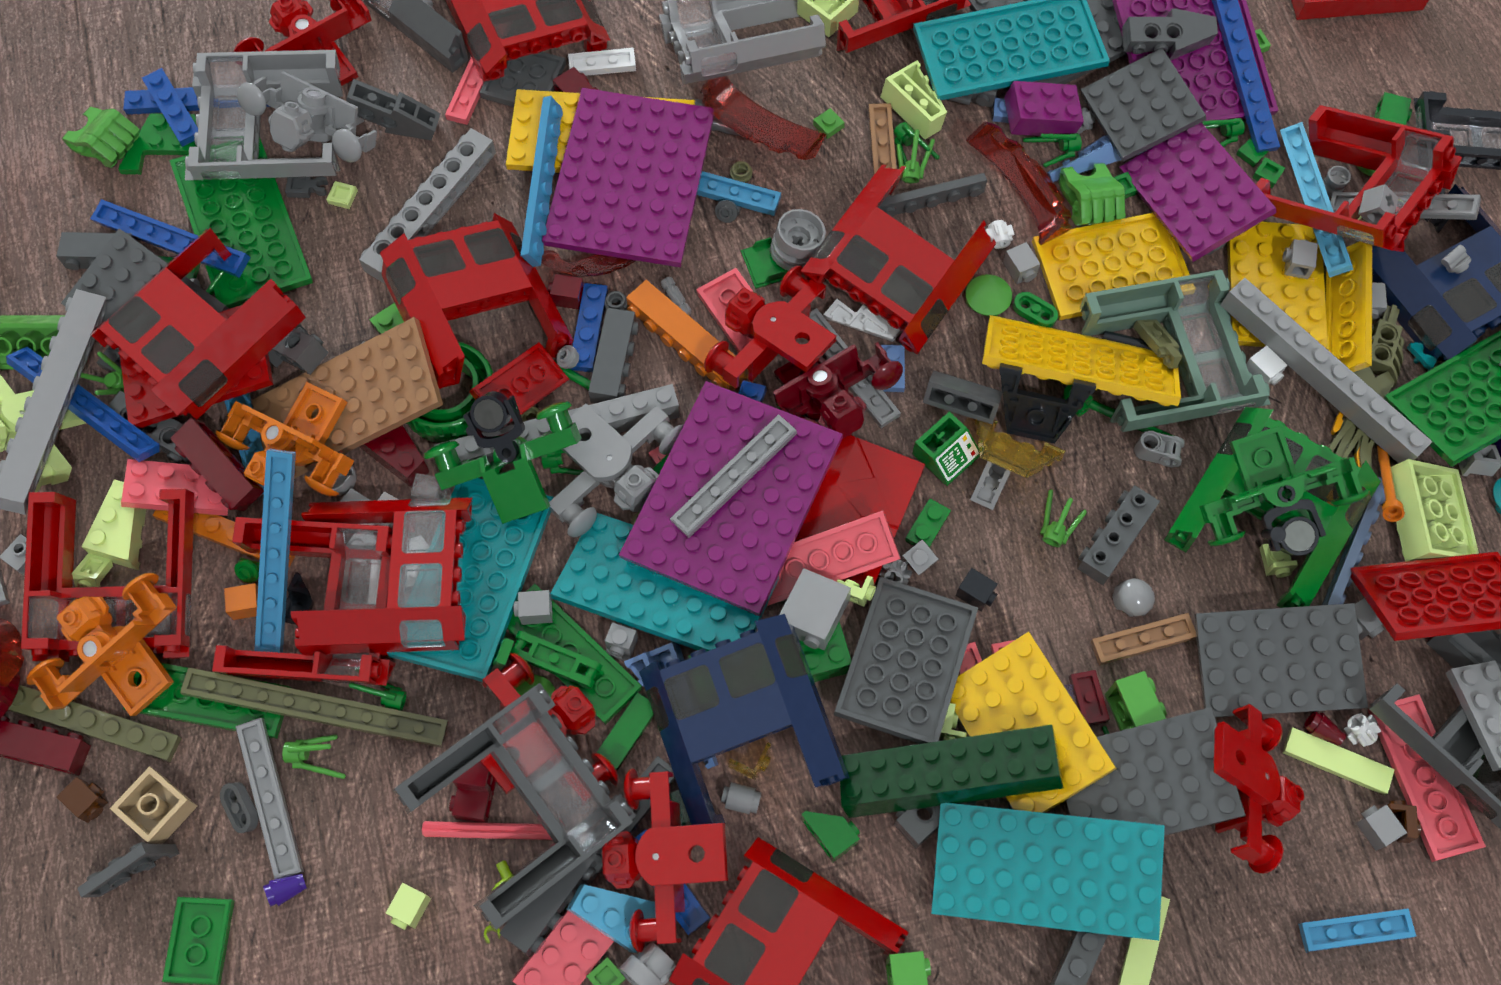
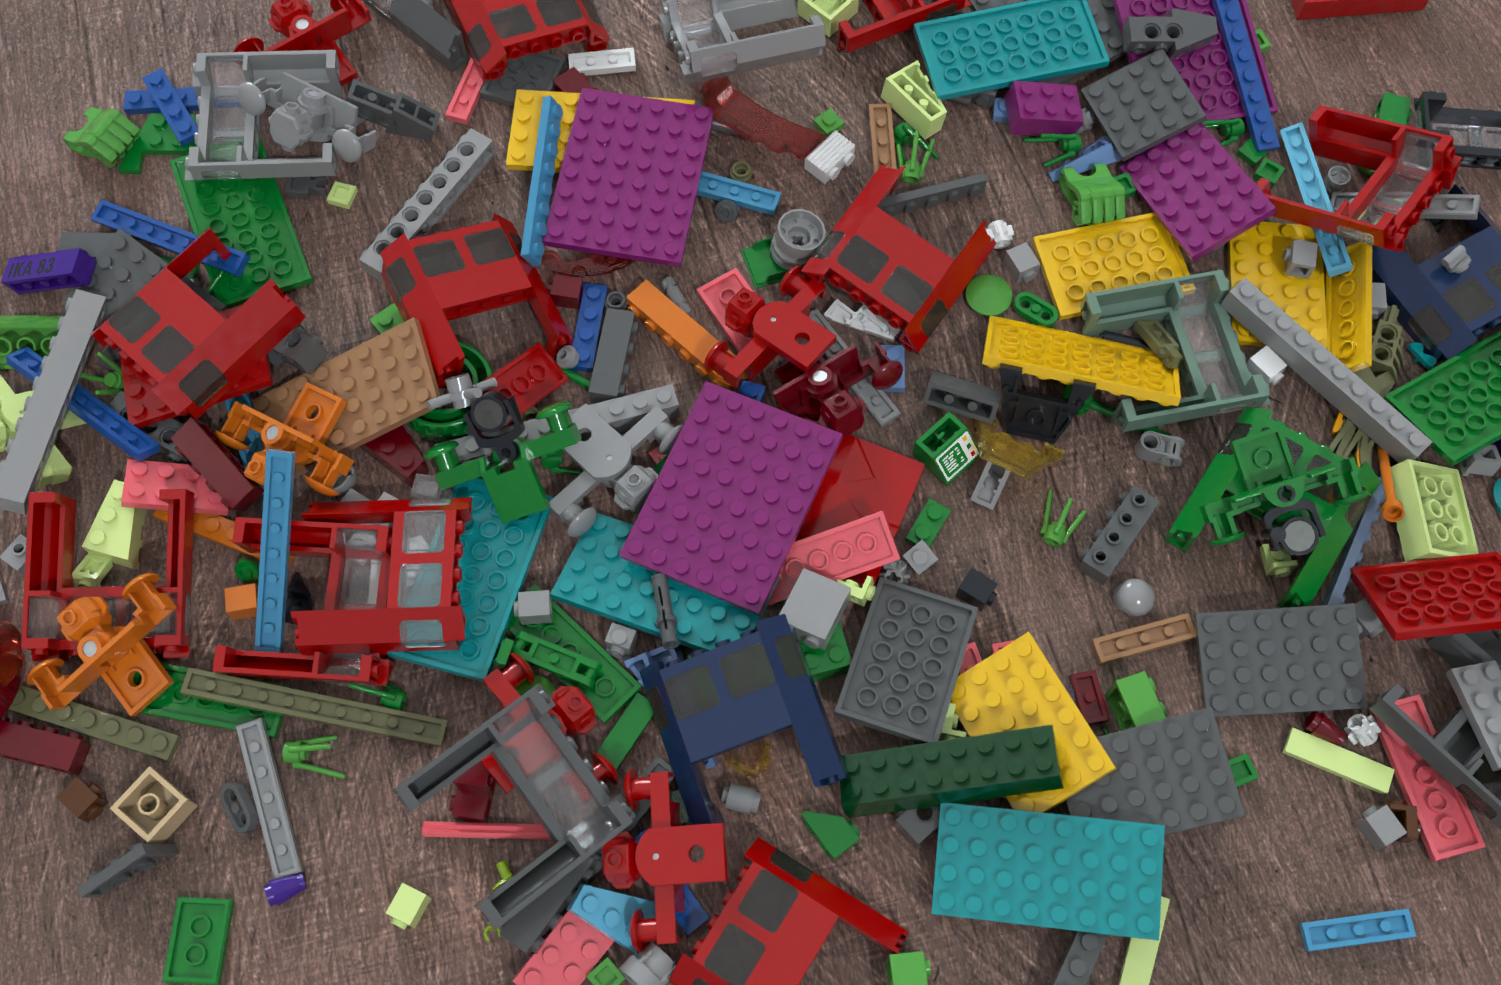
(49, 271): none -> dark purple brick
(461, 392): none -> light grey bar
(666, 620): none -> dark grey pin
(733, 476): light grey tile -> none
(830, 157): none -> white brick
(1026, 177): clear red windscreen -> none
(1265, 795): red piece -> none
(1377, 202): light grey brick -> none

